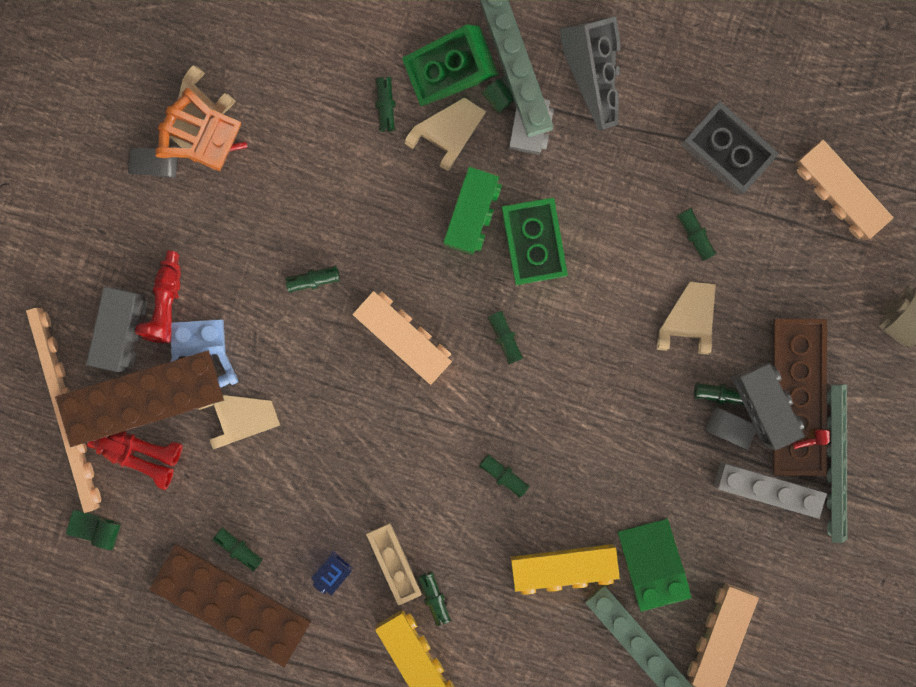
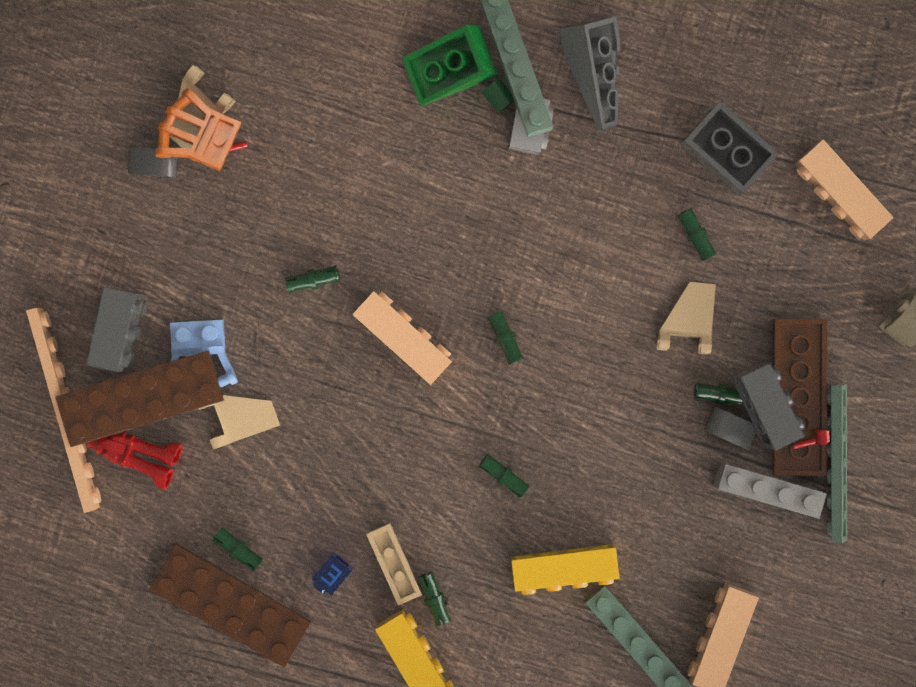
(94, 528): dark green panel -> none
(165, 290): red piece -> none
(385, 104): dark green pin -> none
(448, 129): tan flag -> none
(472, 211): green brick -> none
(534, 241): green brick -> none
(654, 565): green slope -> none

